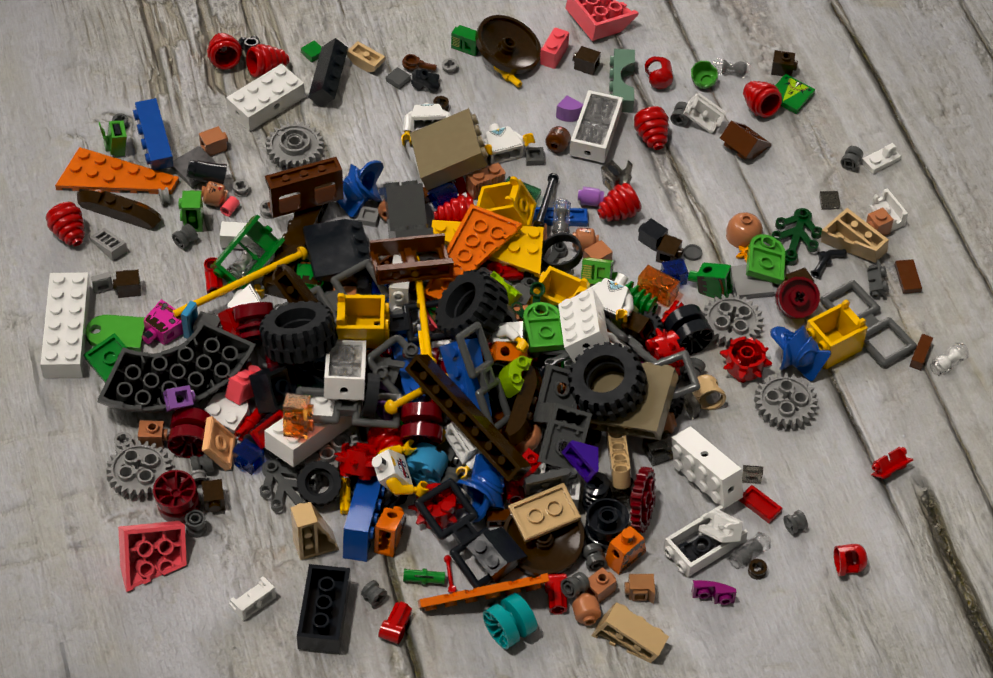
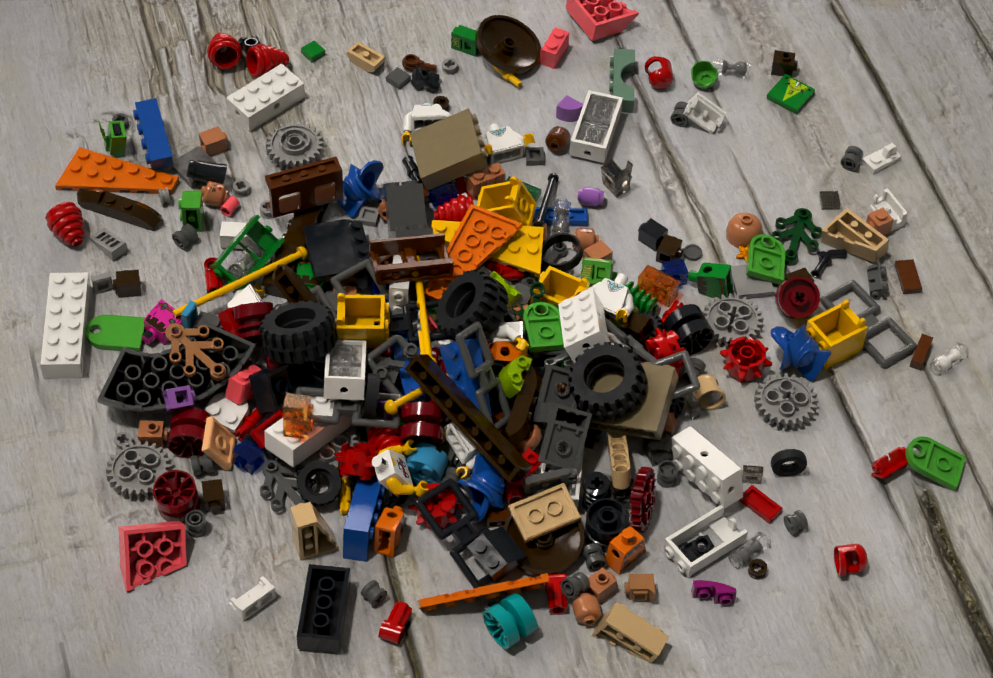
(104, 356): green tile -> none
(194, 348): none -> medium nougat plant
(198, 476): light grey bush -> none
(328, 72): black brick -> none
(409, 575): green pin -> none
(412, 169): none -> black pin
(451, 589): red hinge -> none
(583, 458): dark purple slope -> none
(586, 60): dark brown brick -> none
(619, 203): red piece -> none
(652, 126): red piece -> none
(667, 474): none -> dark grey wheel
(722, 527): white hinge -> none
(744, 140): reddish brown slope -> none
(762, 98): red piece -> none
(787, 455): none -> black tyre
(936, 461): none -> bright green tile

